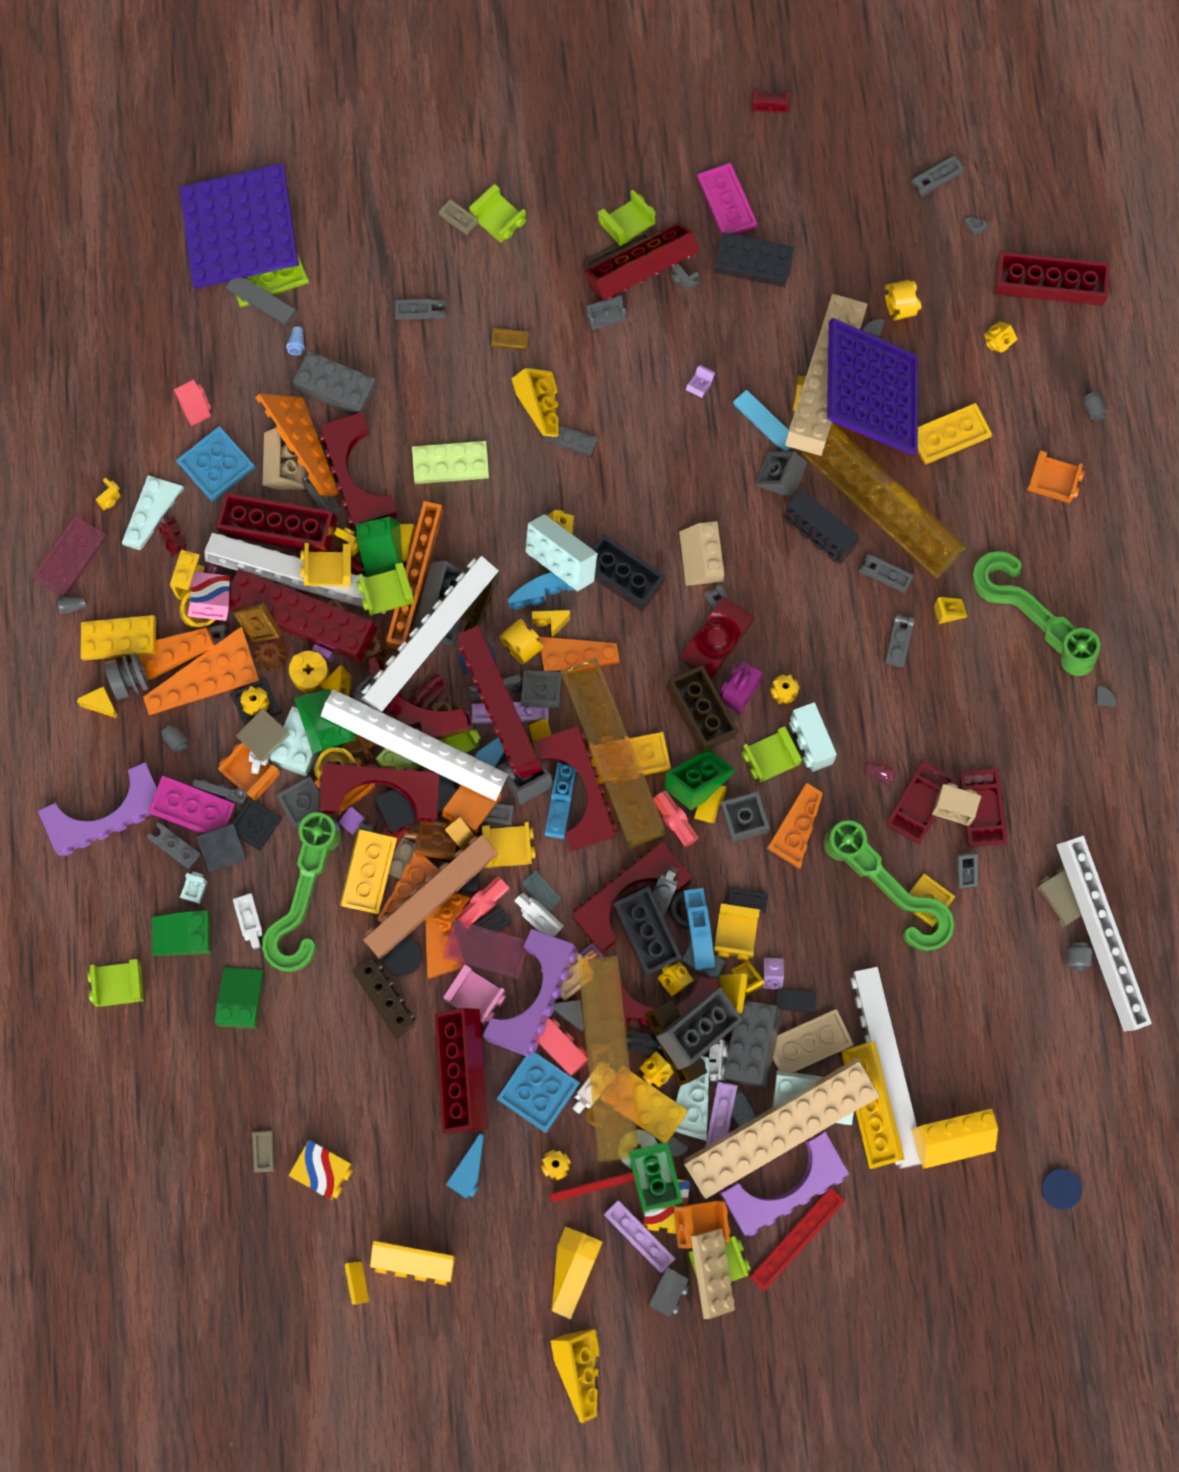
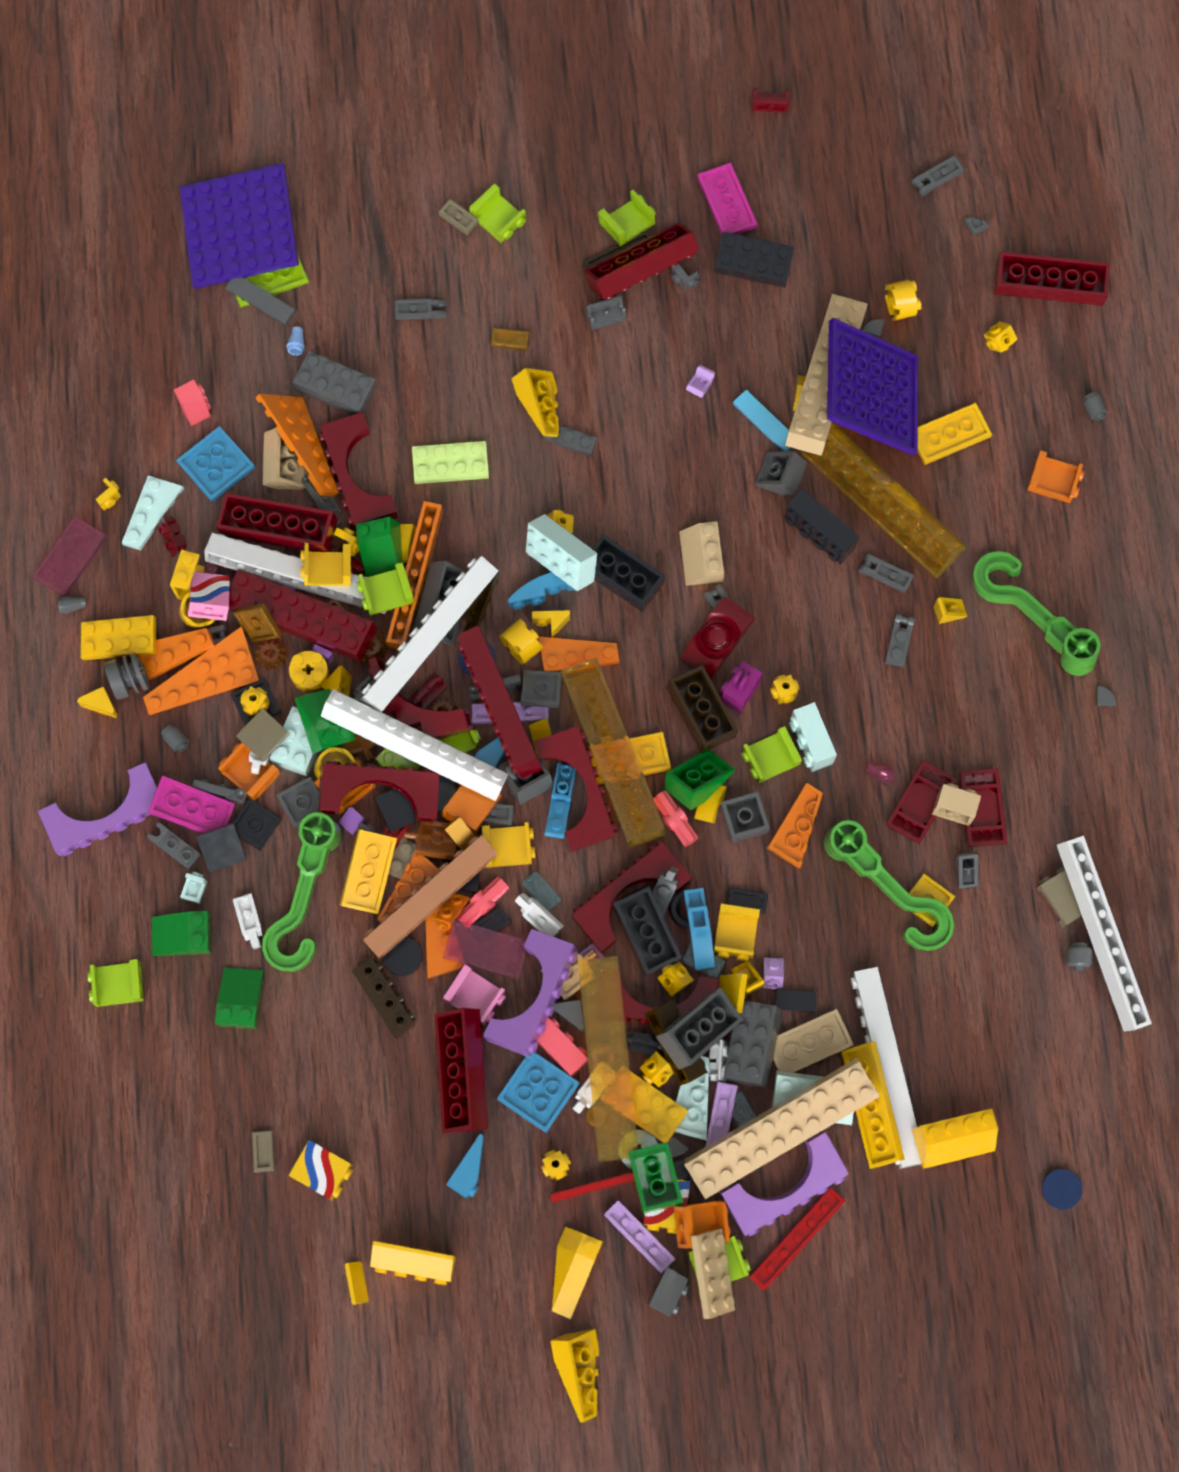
(681, 1170): none -> black tile

